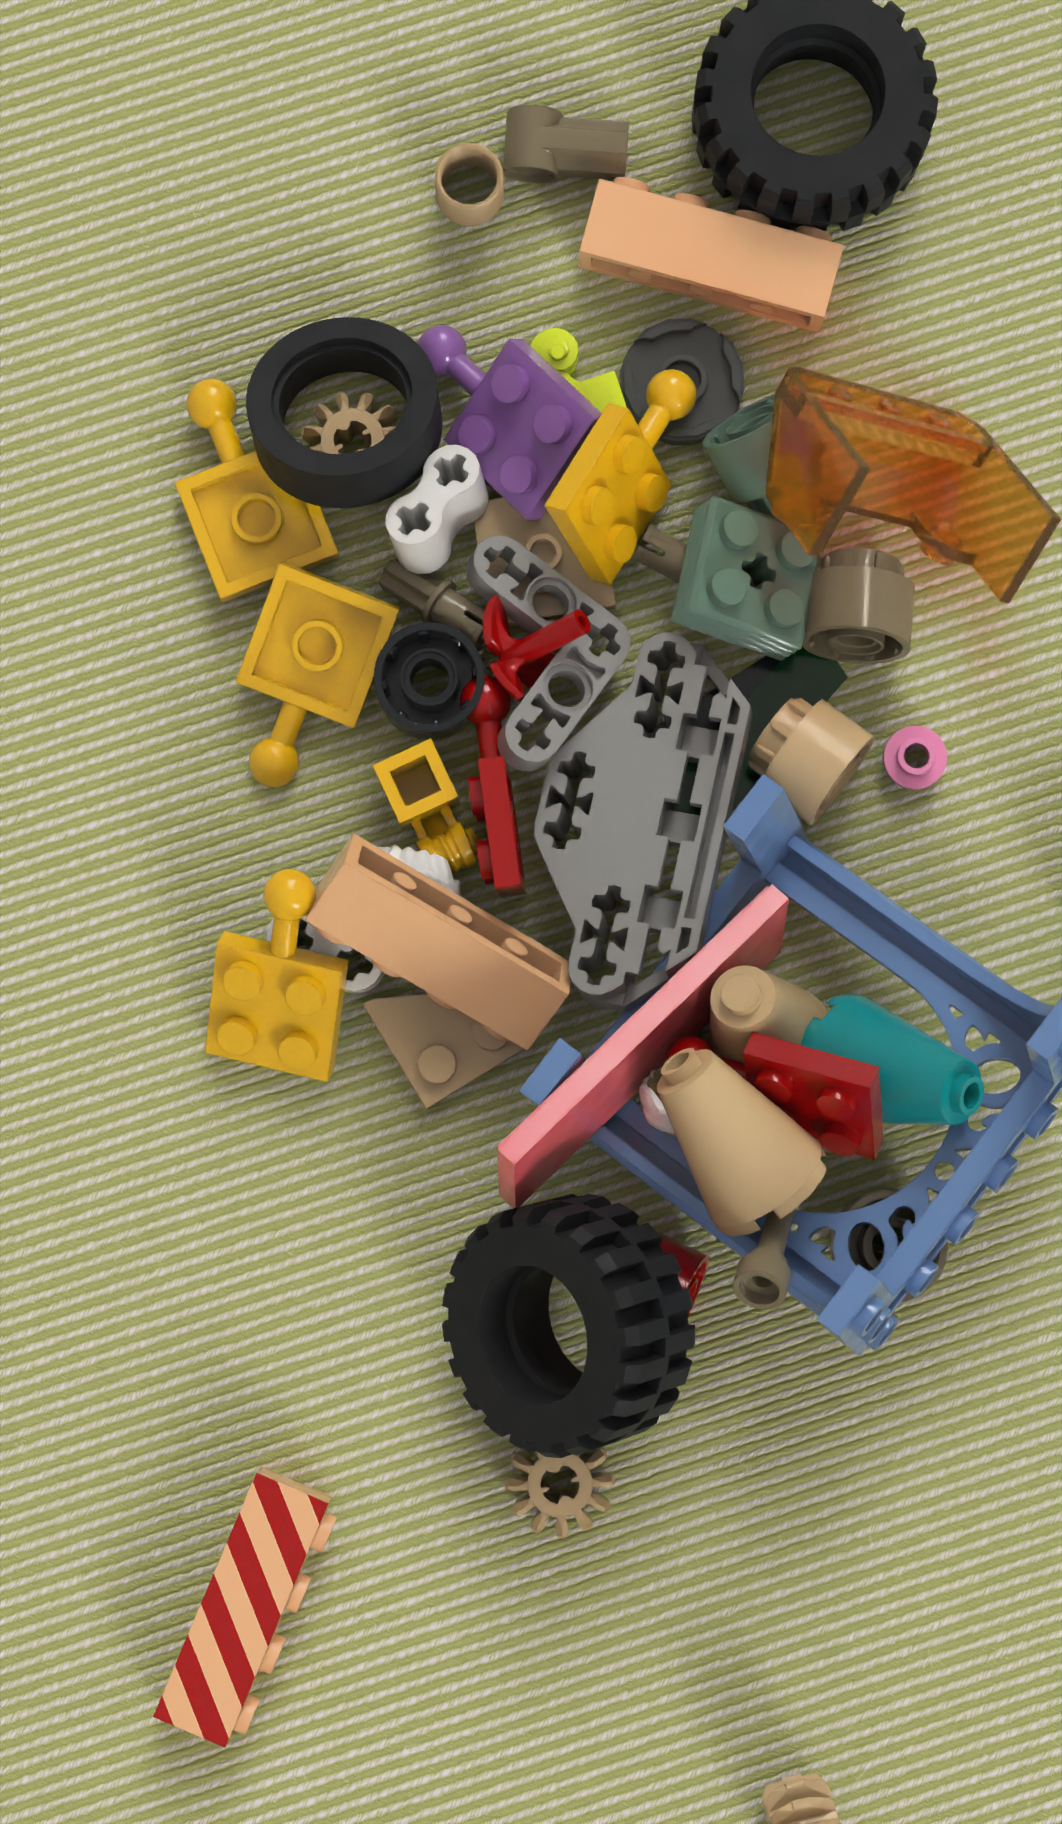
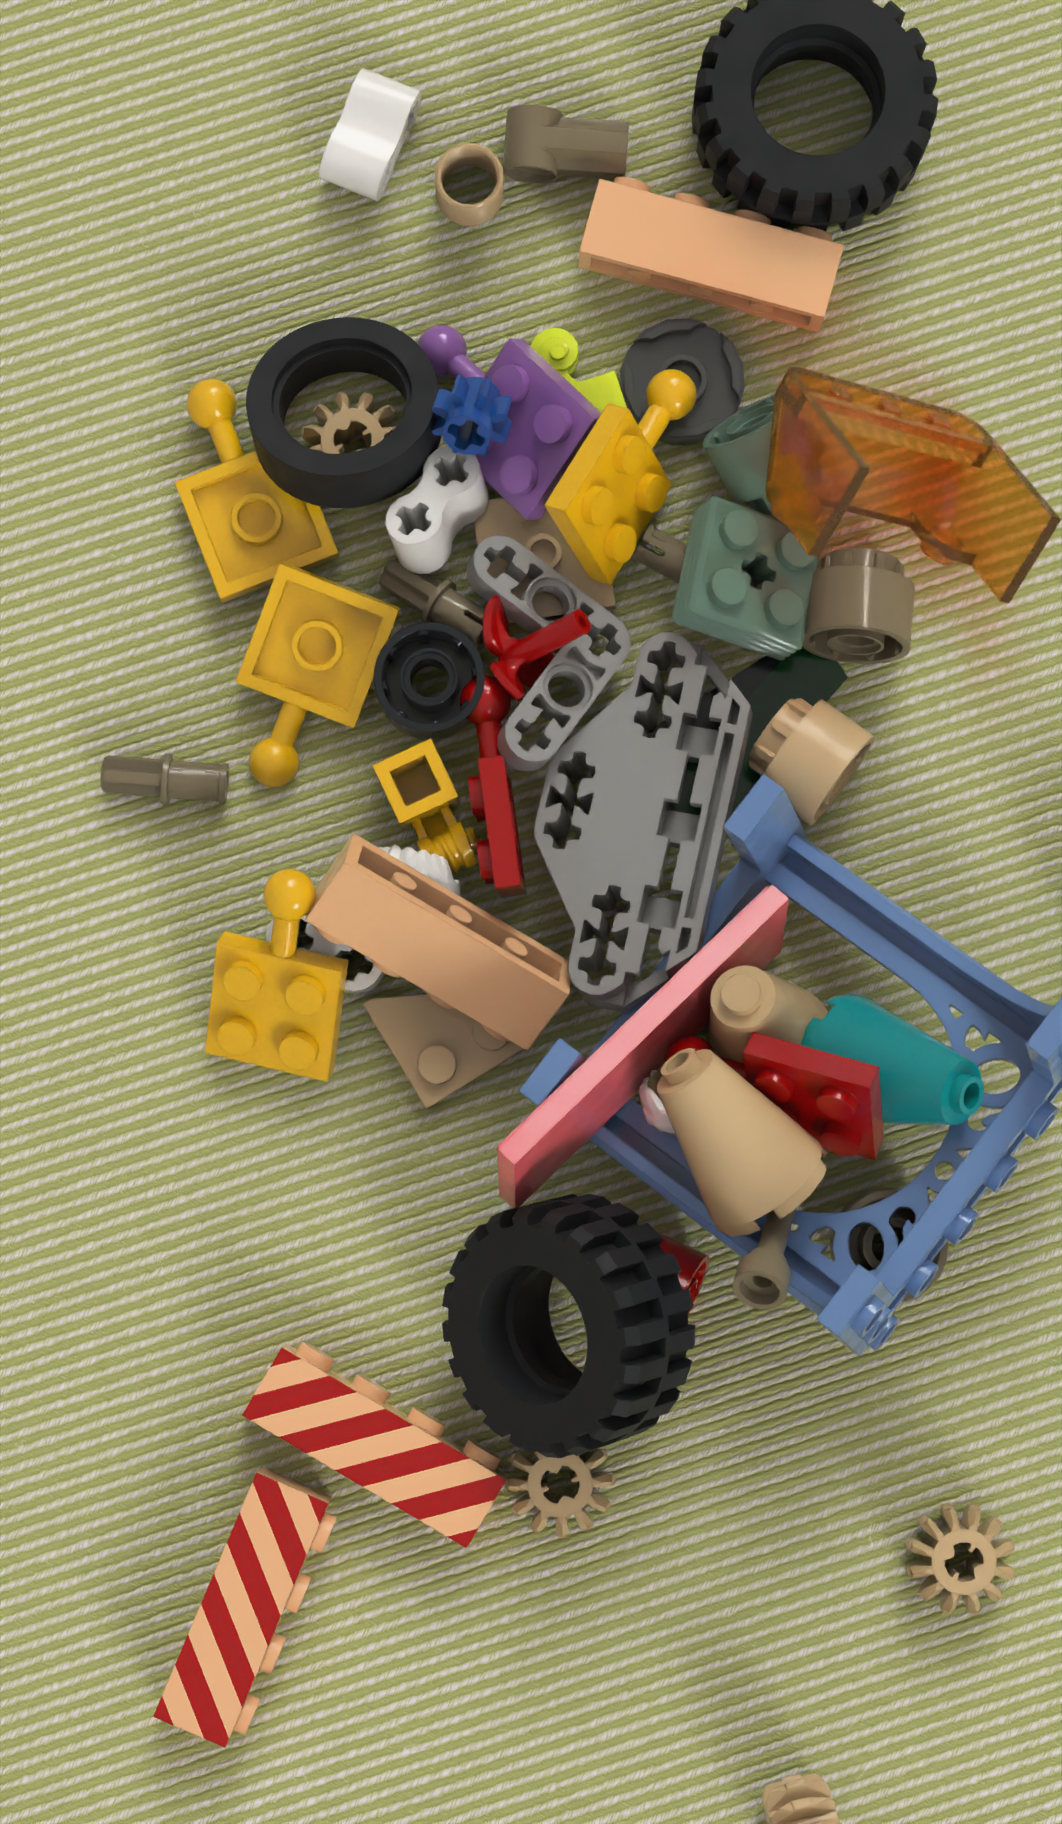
(165, 778): none -> dark tan axle
(369, 134): none -> white axle
(375, 1443): none -> brick
(471, 415): none -> blue gear
(900, 771): bright pink plate -> none
(979, 1568): none -> tan gear

